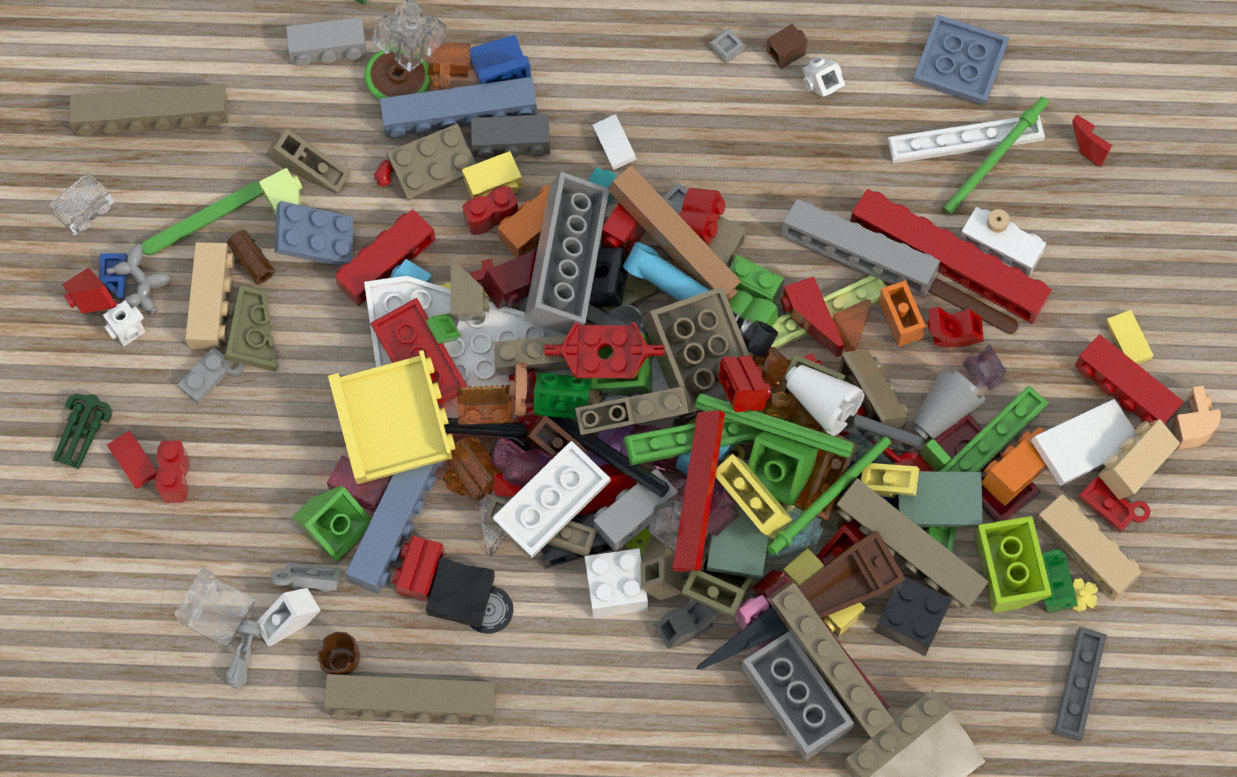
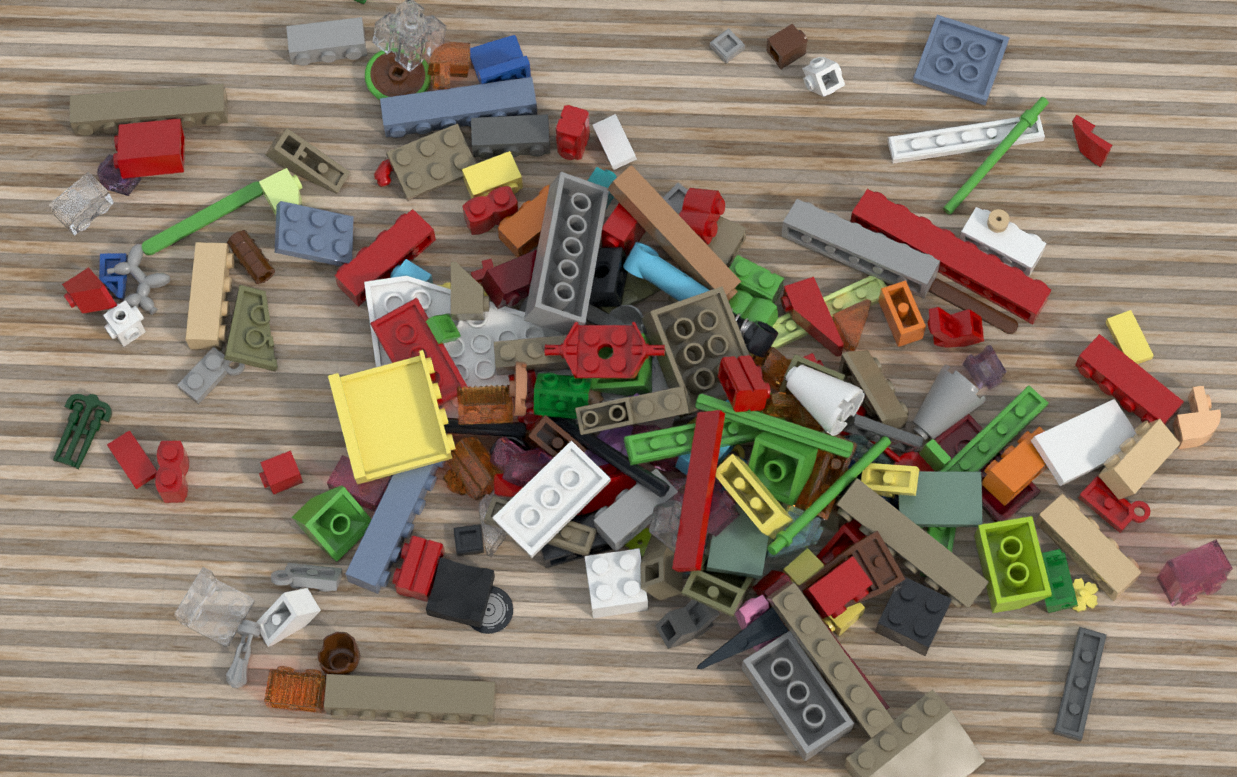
(112, 178): none -> clear purple bracket
(150, 148): none -> red brick
(280, 473): none -> red brick
(295, 690): none -> clear orange brick
(468, 540): none -> black tile
(572, 132): none -> red brick
(839, 587): none -> red brick
(1194, 574): none -> clear pink brick

